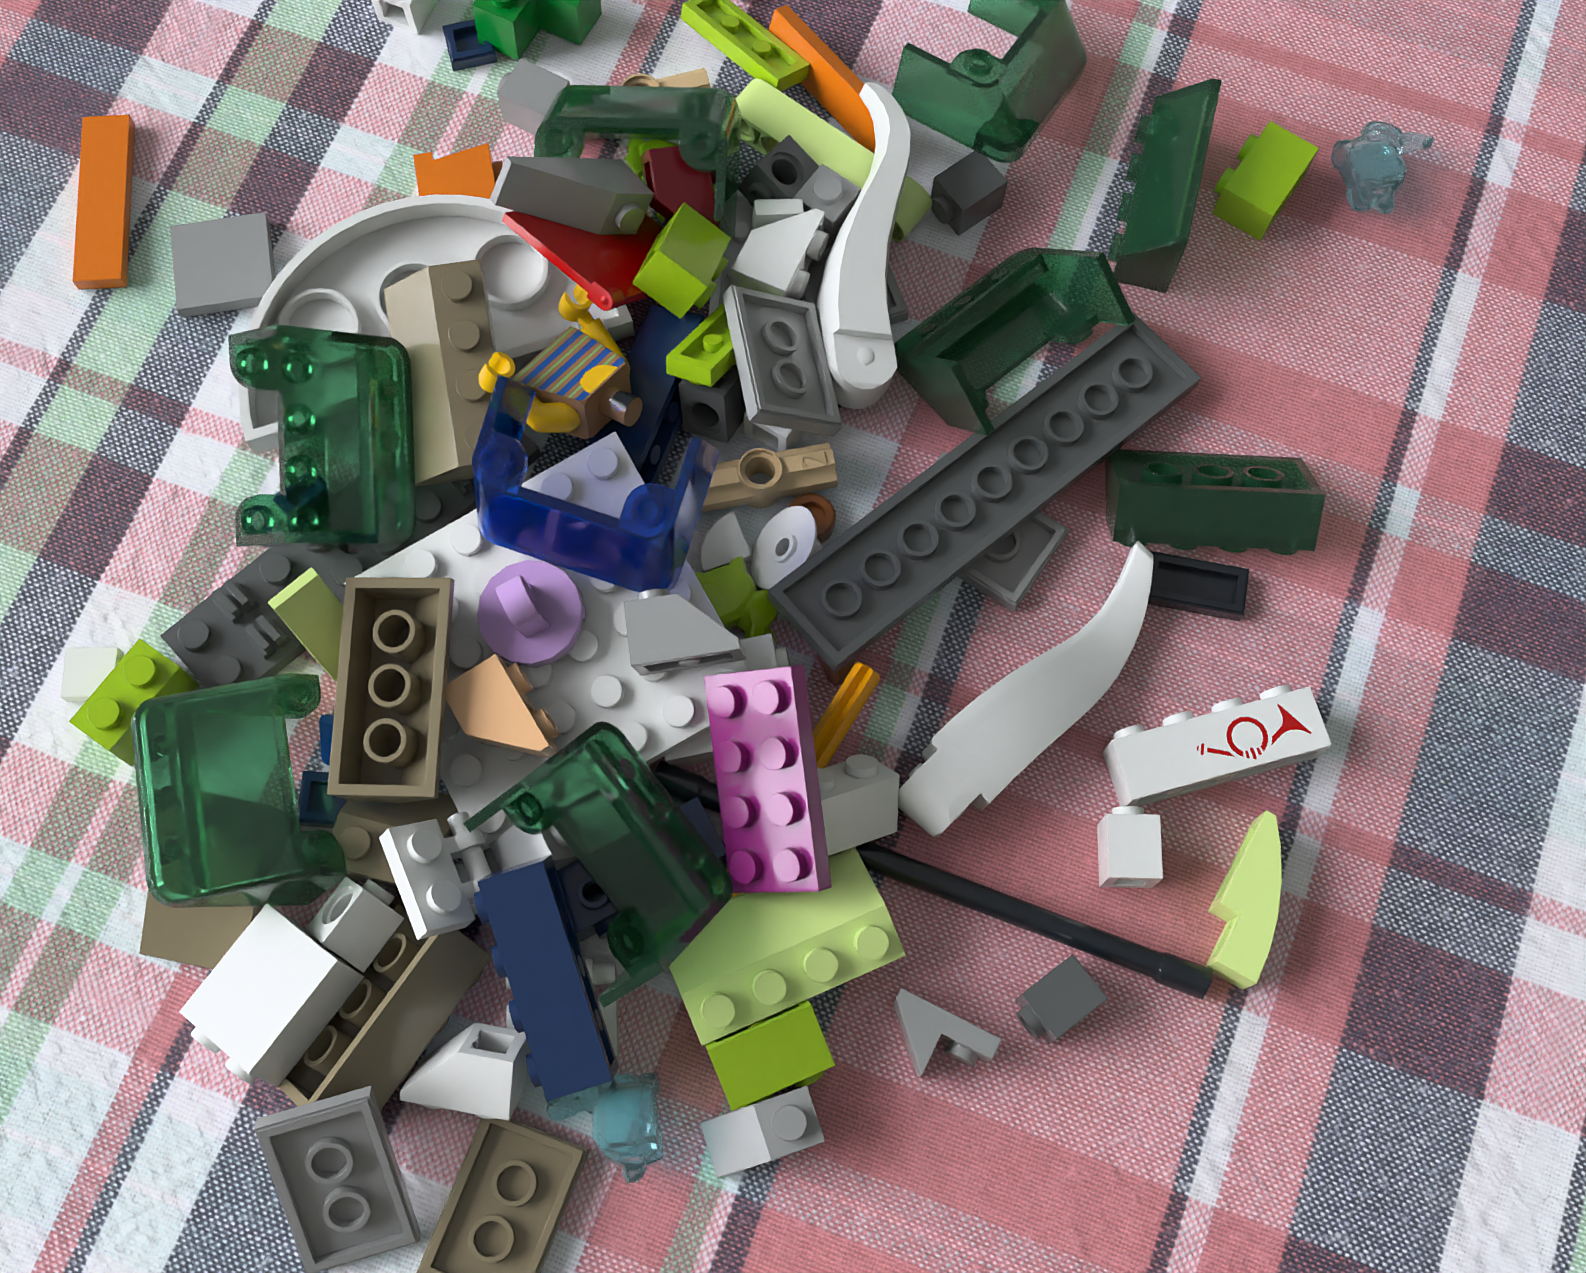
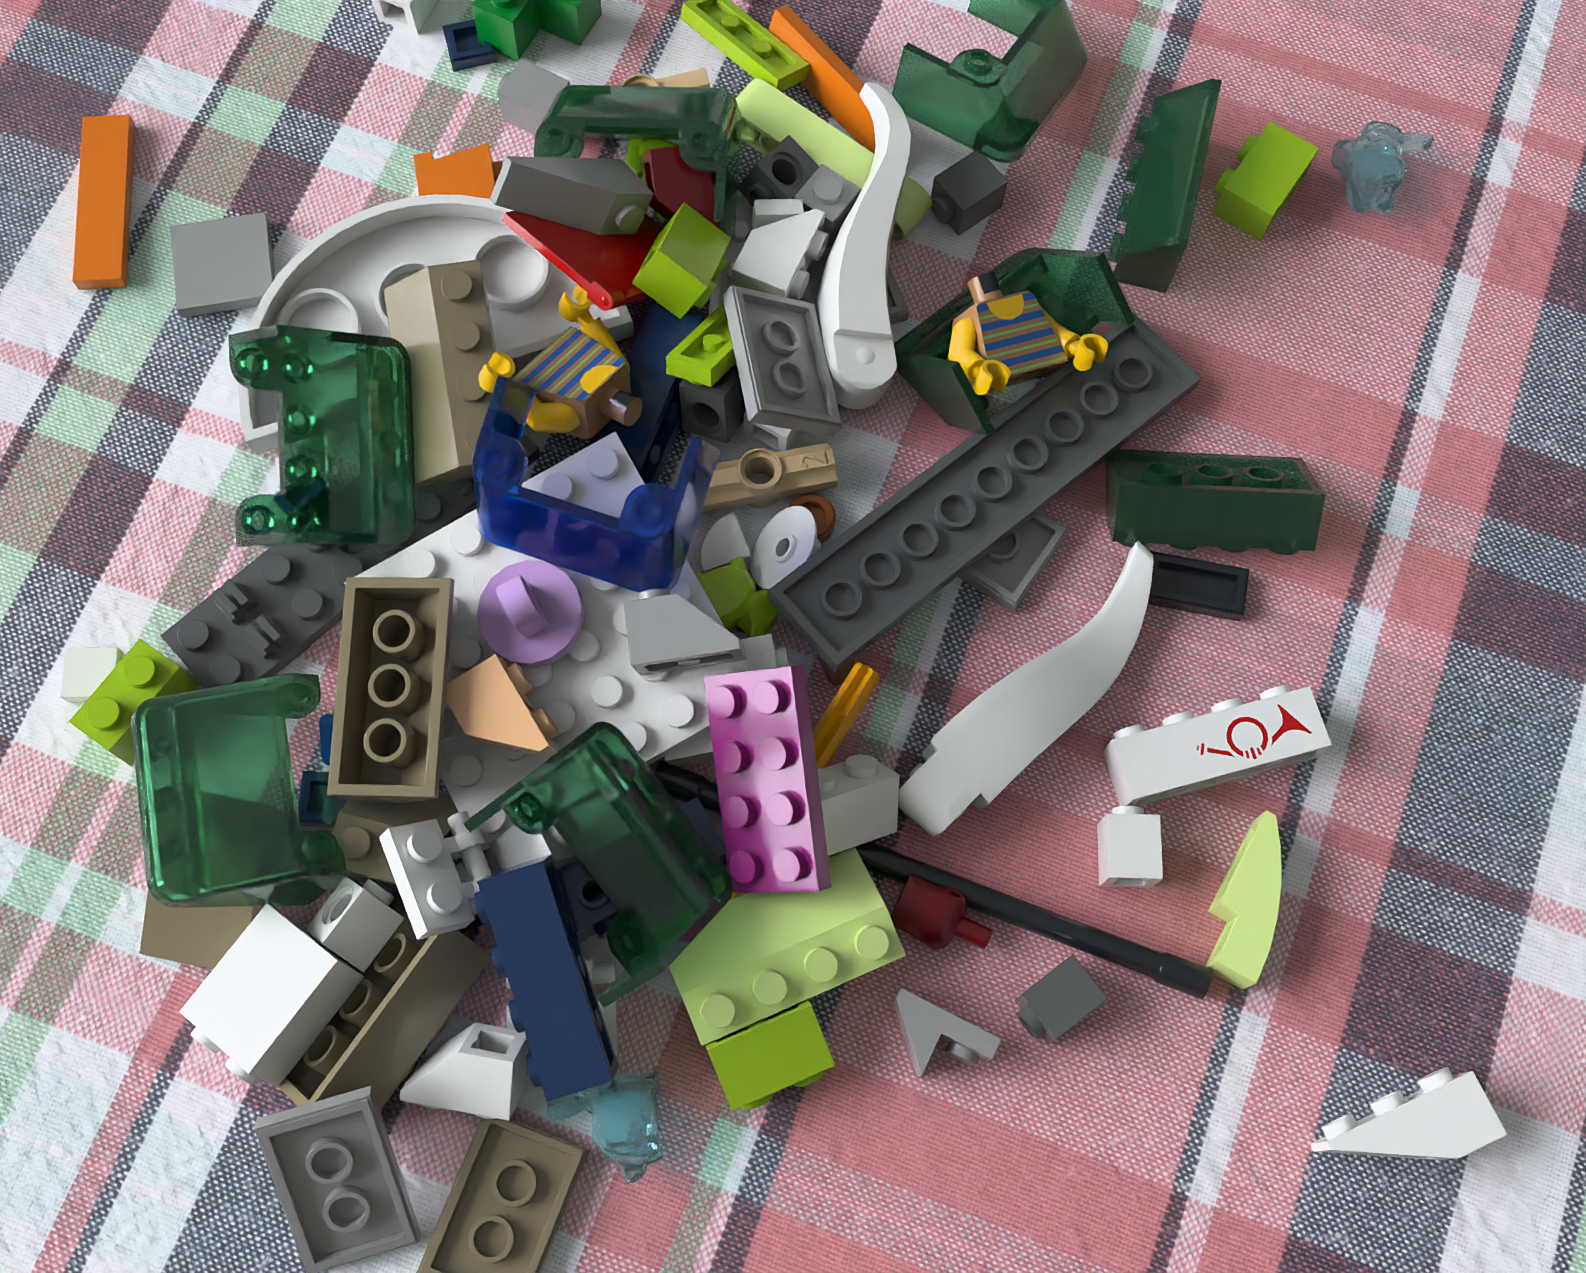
(313, 617): yellowish green slope -> none
(762, 1132): light grey slope -> none
(936, 915): none -> dark red piece
(1014, 339): none -> torso
(1435, 1123): none -> white slope

